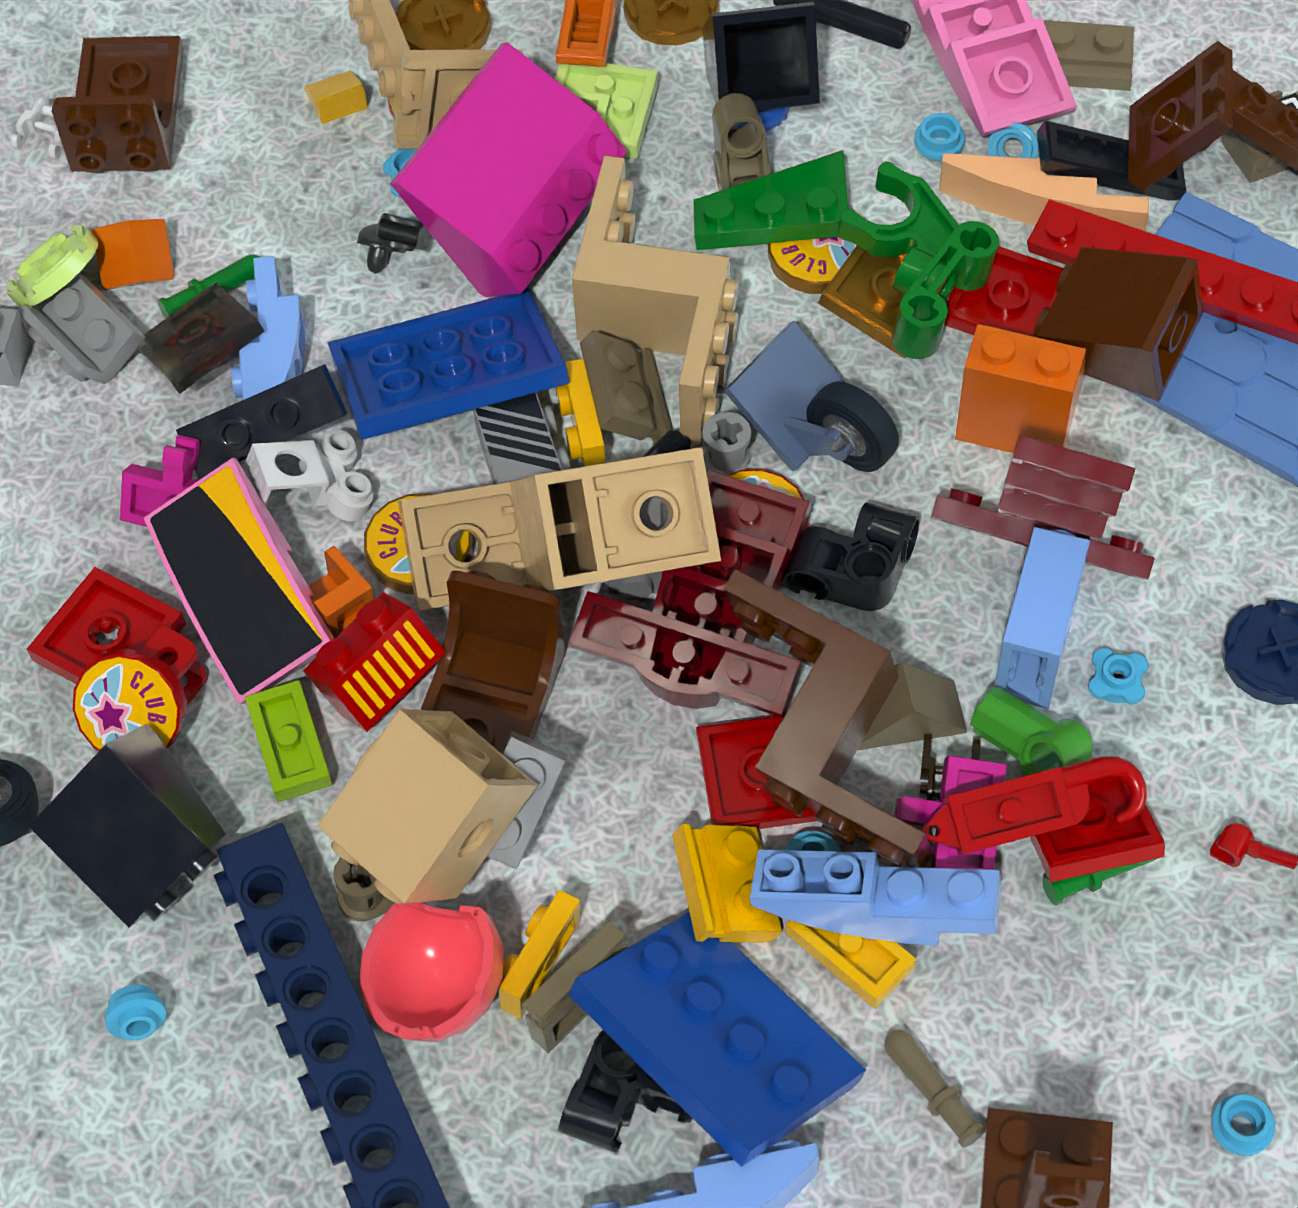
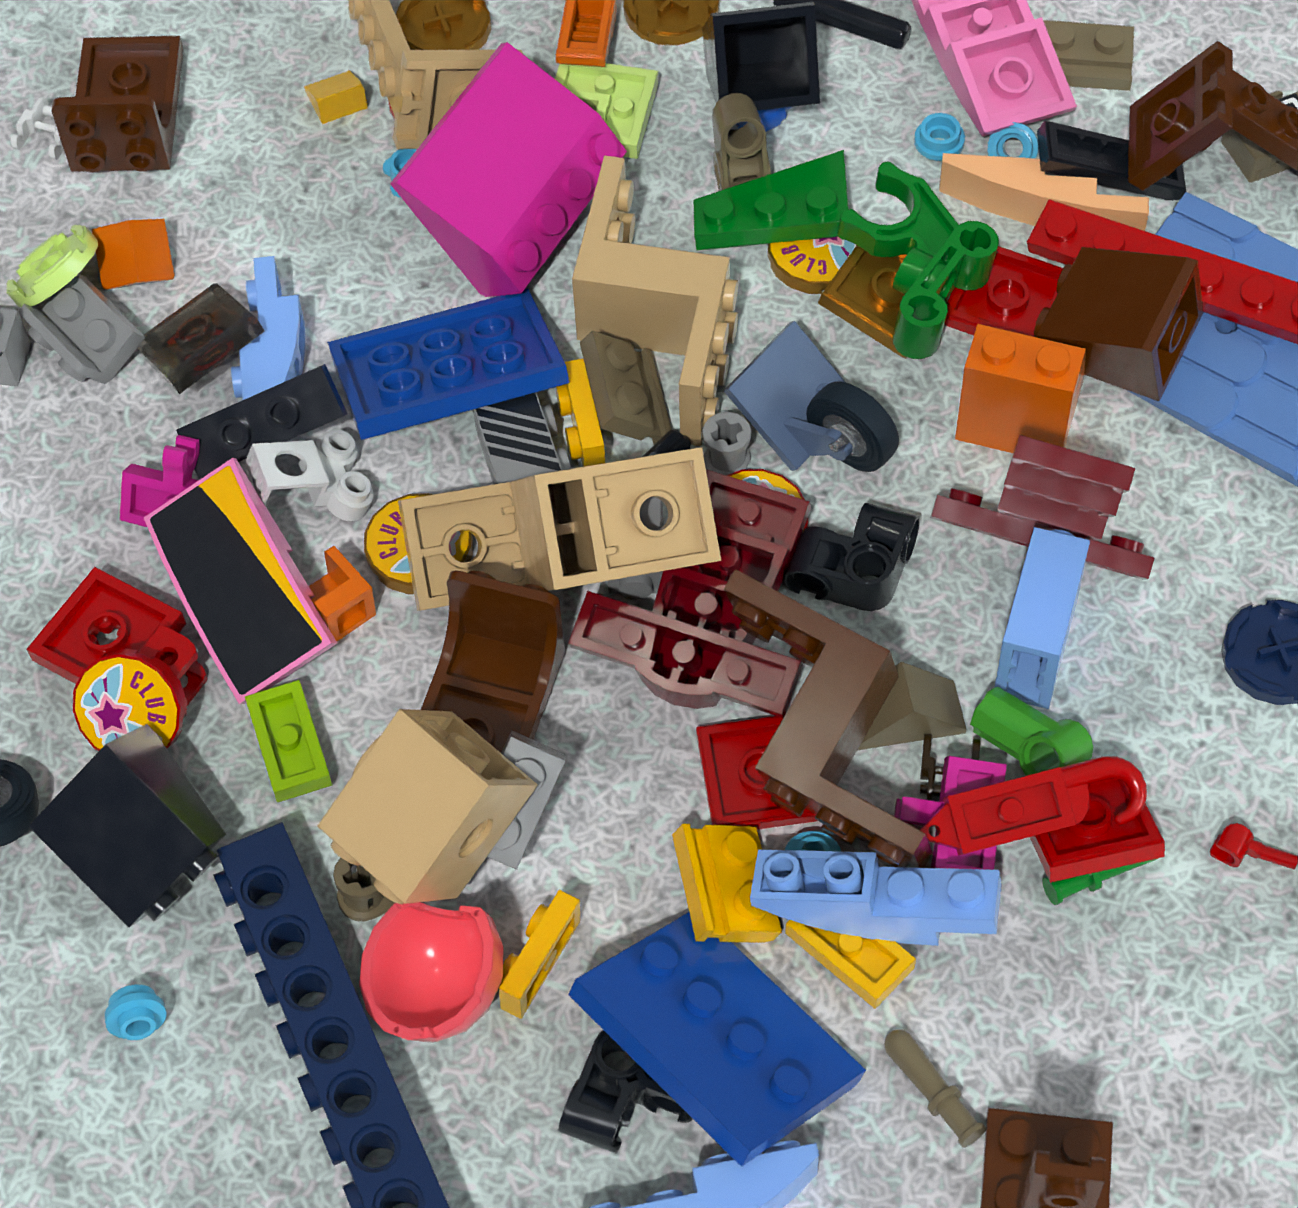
(228, 278): green piece -> none
(374, 661): red brick -> none
(389, 234): pearl dark grey piece -> none
(550, 1008): dark tan plate -> none
(1116, 690): medium azure plate -> none
(1253, 1110): medium azure plate -> none

